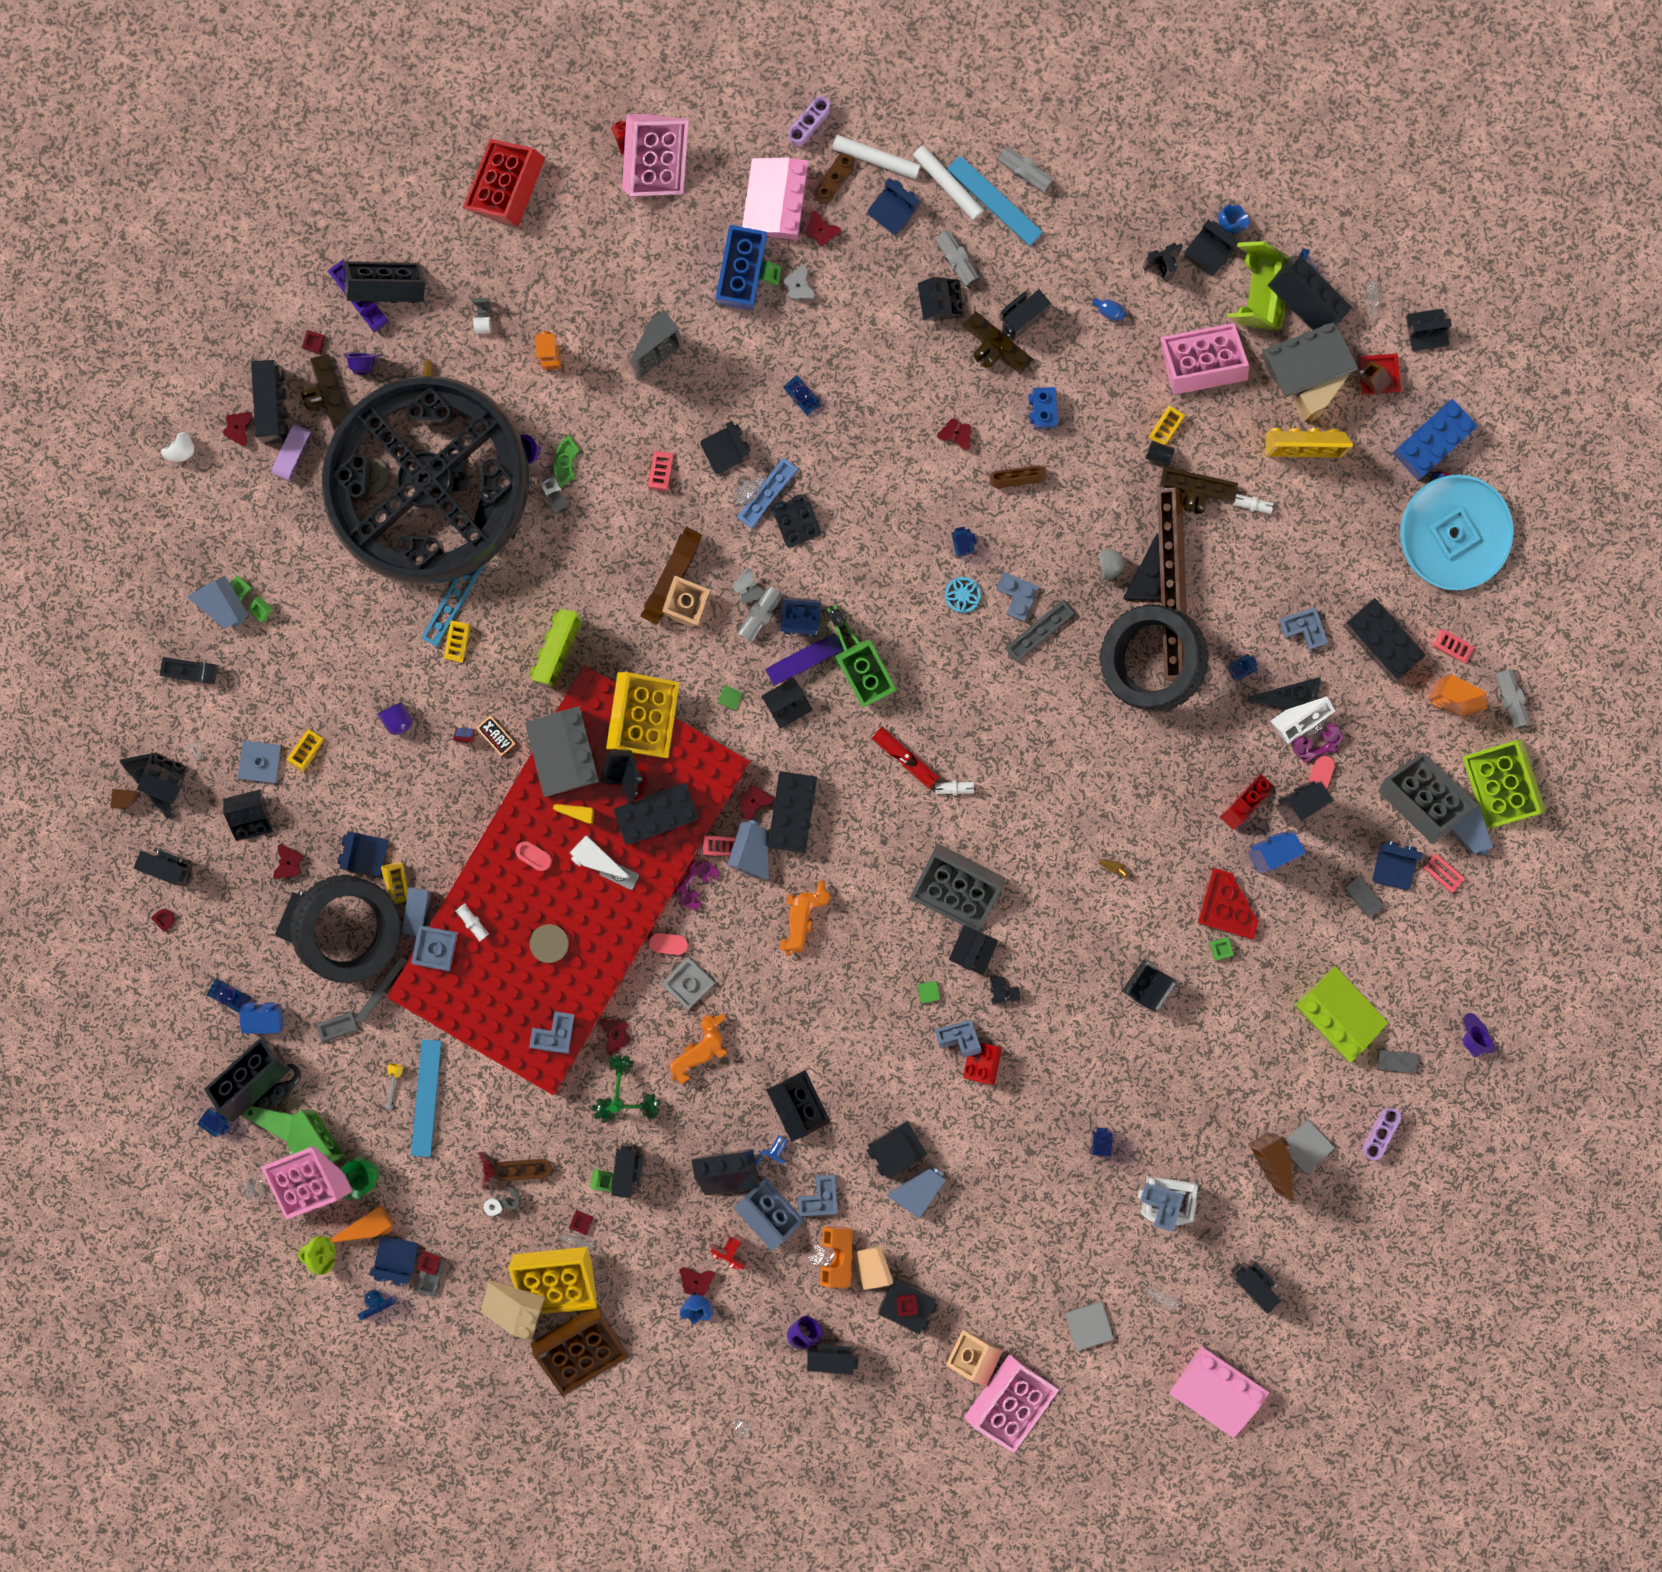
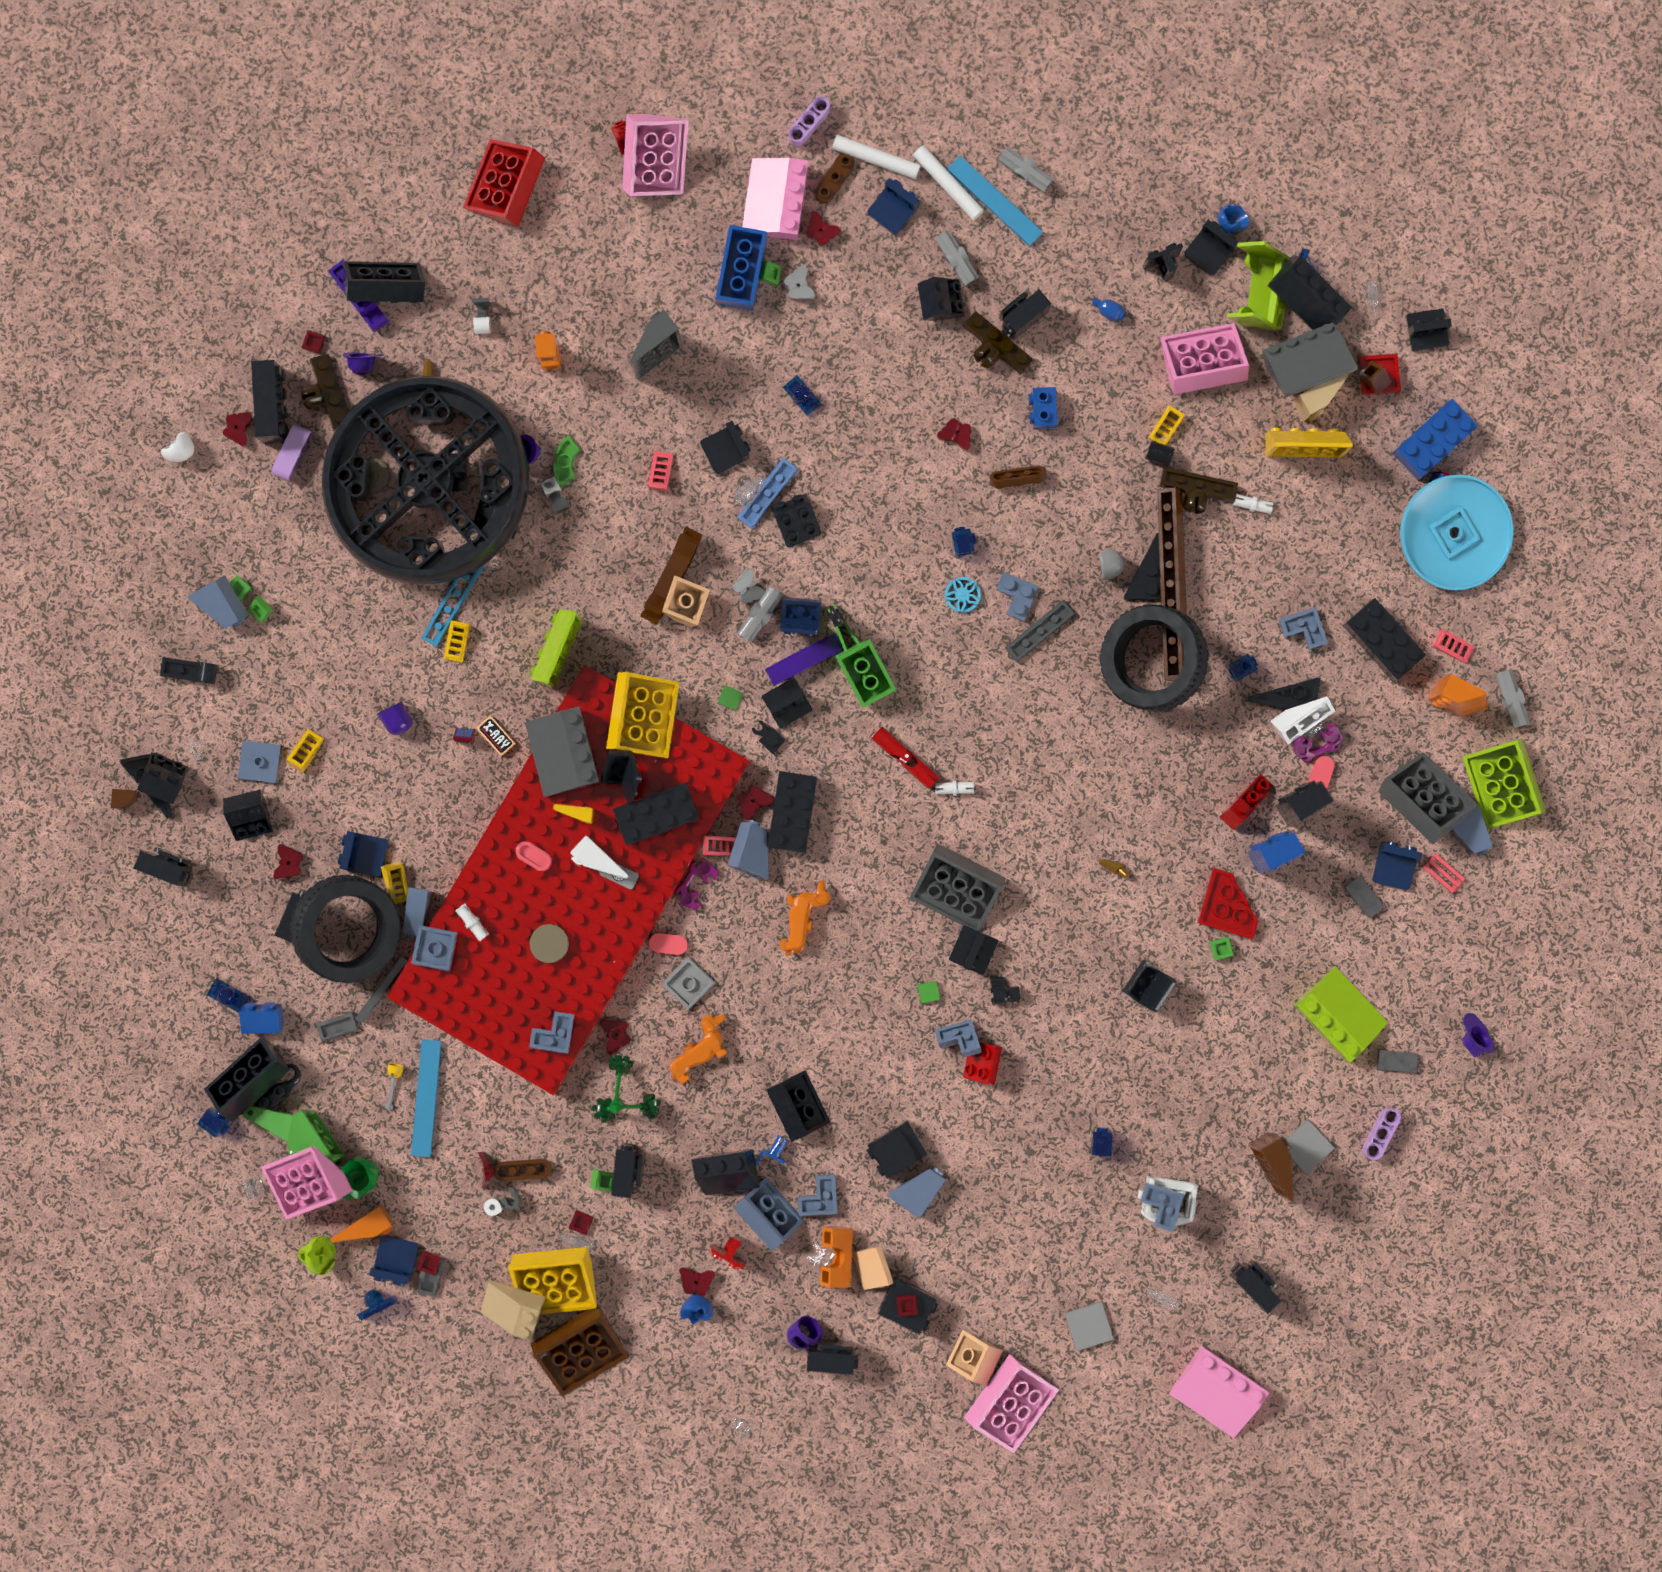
(164, 919): dark red tile -> none
(770, 739): none -> black plate

